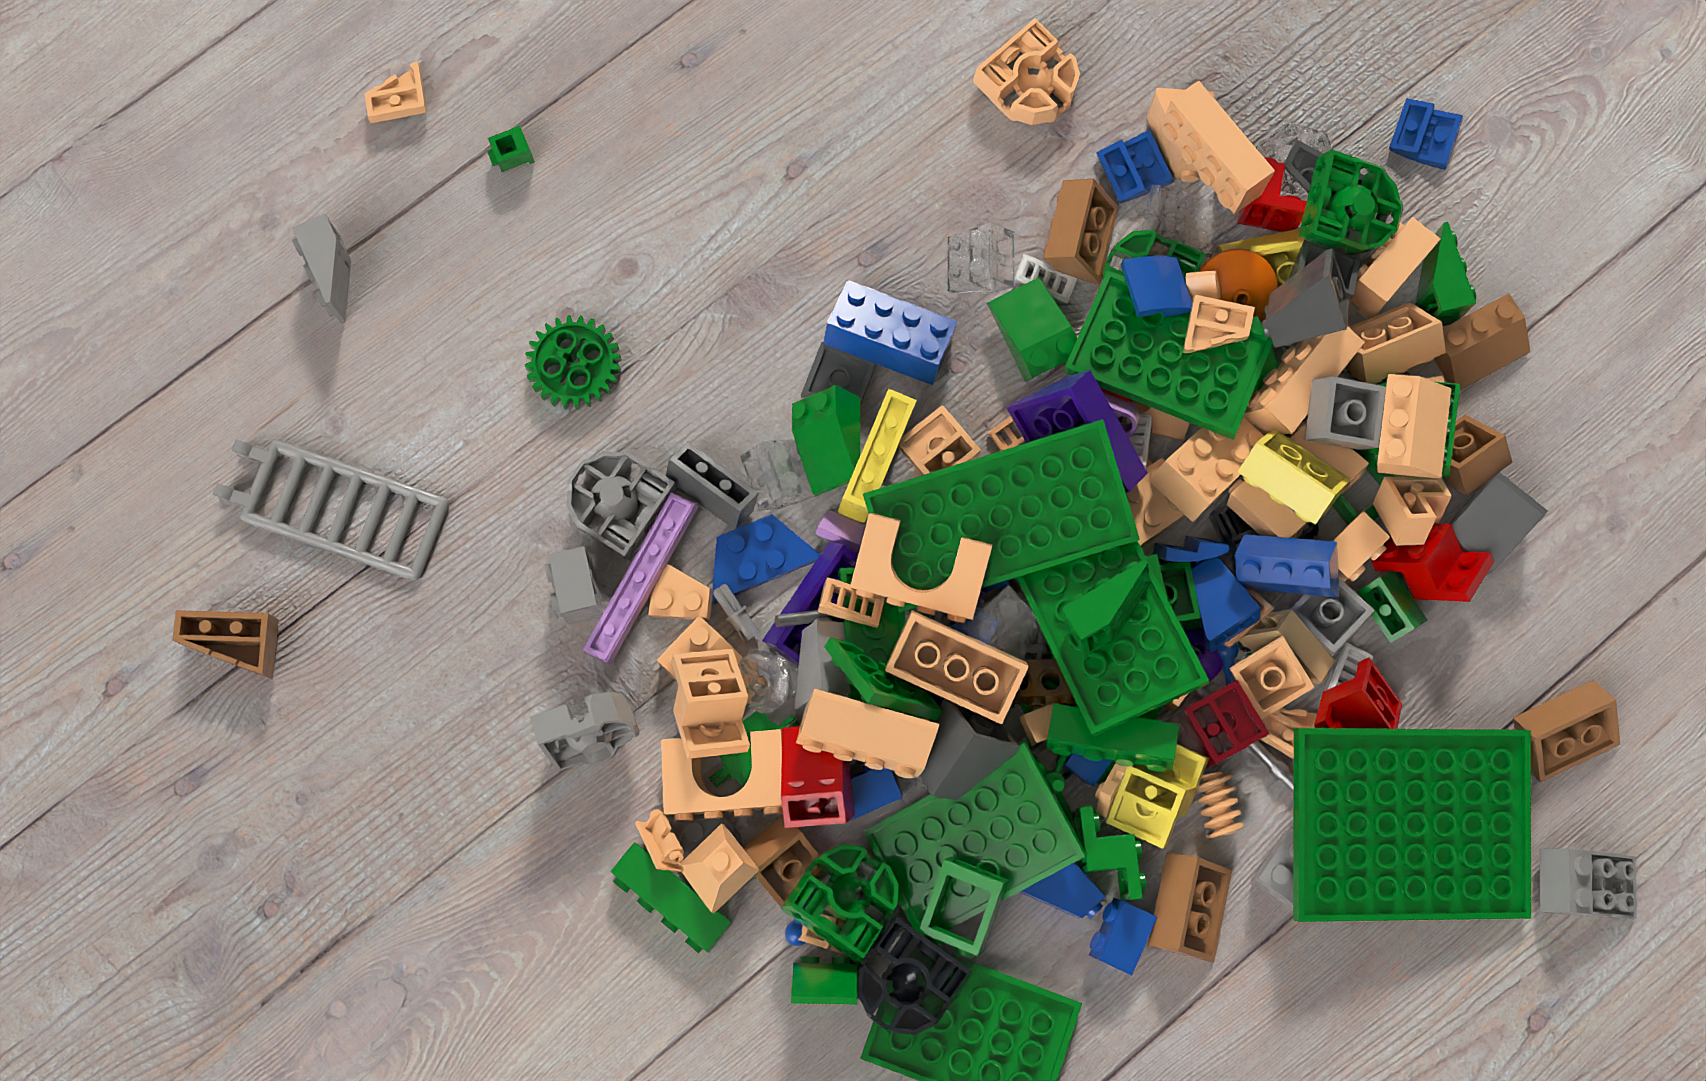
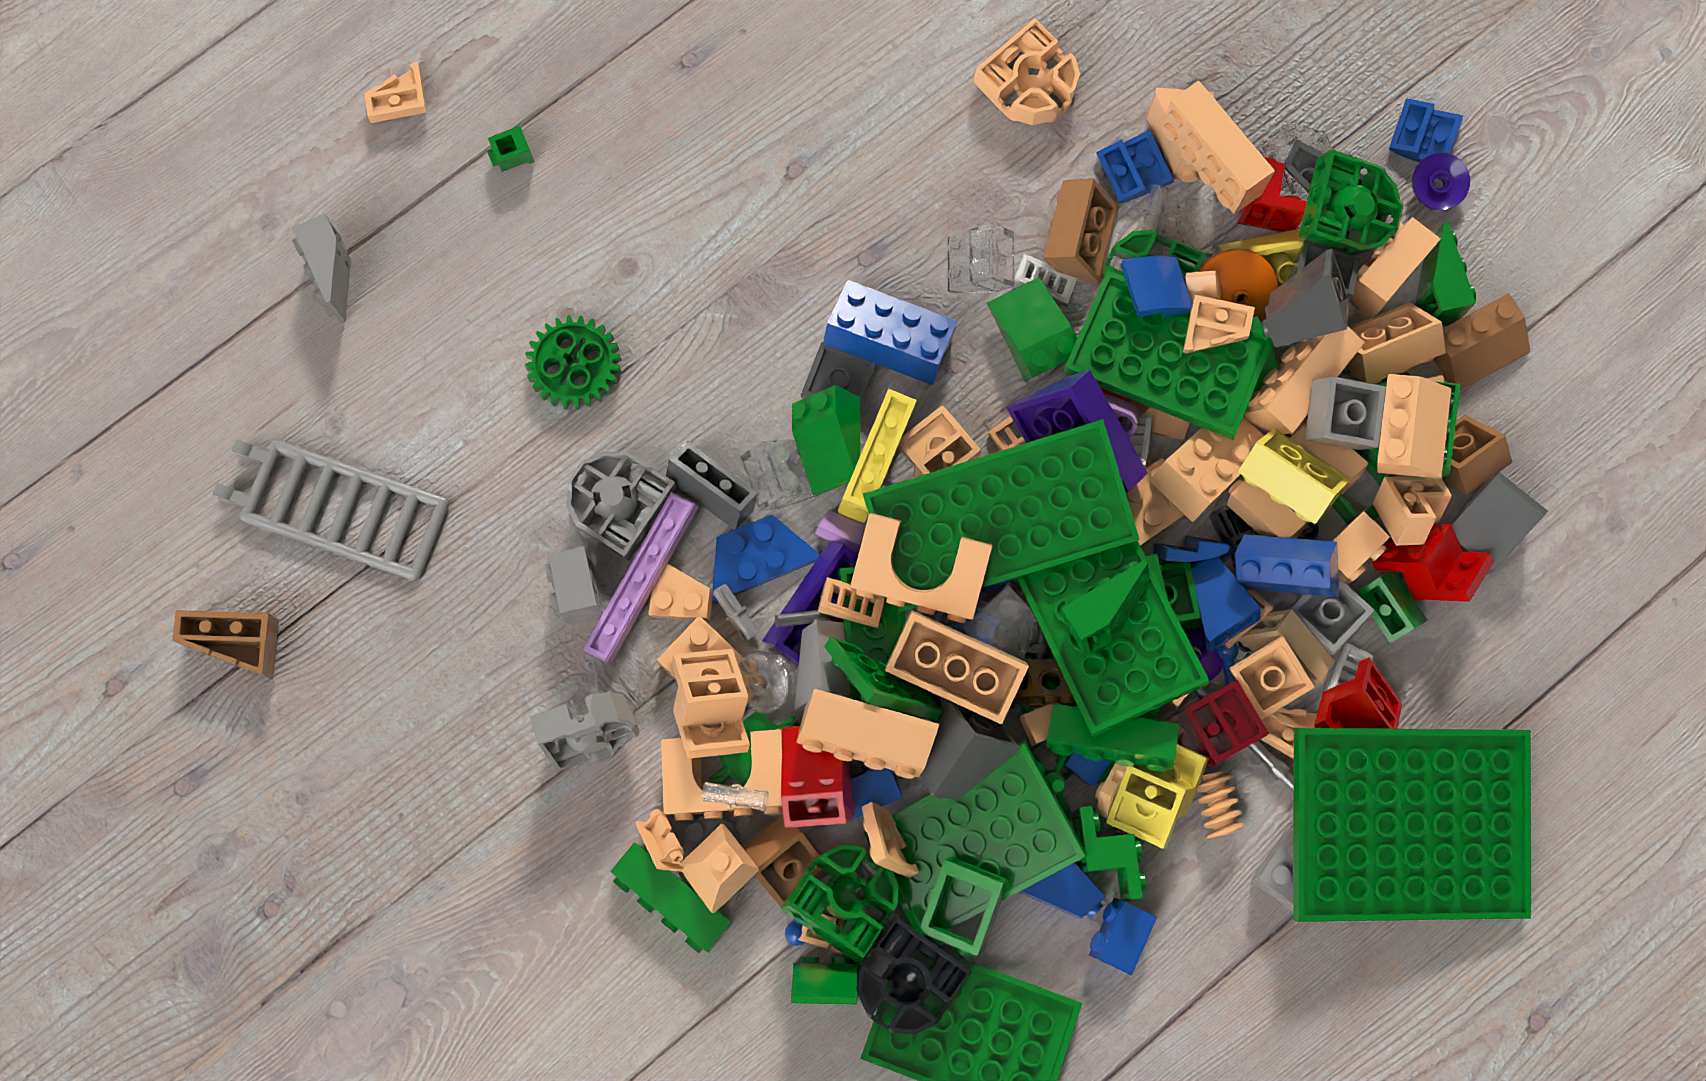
(735, 796): none -> clear pin
(886, 840): none -> light nougat wing
(1190, 906): medium nougat slope -> none
(1454, 180): none -> dark purple dish
(1570, 729): medium nougat slope -> none
(1587, 883): light grey slope -> none

